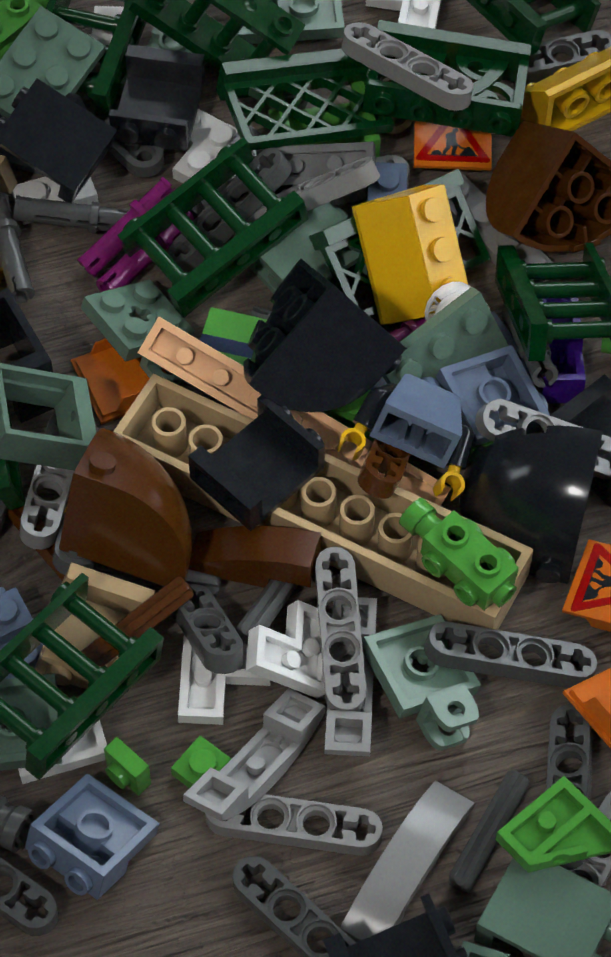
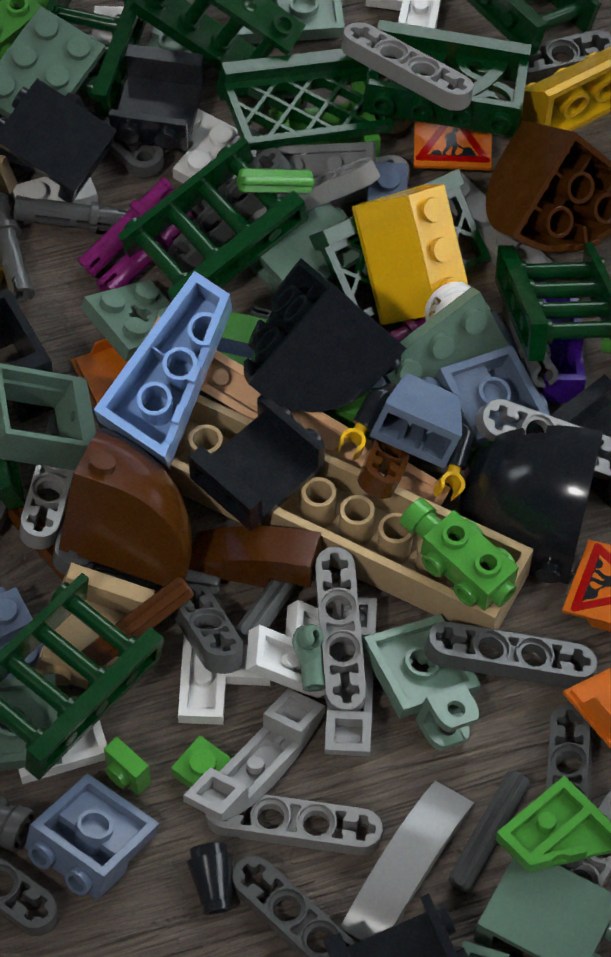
(165, 374): none -> light blue wedge
(212, 876): none -> black cone
(275, 180): none -> bright green axle
(308, 647): none -> sand green arm

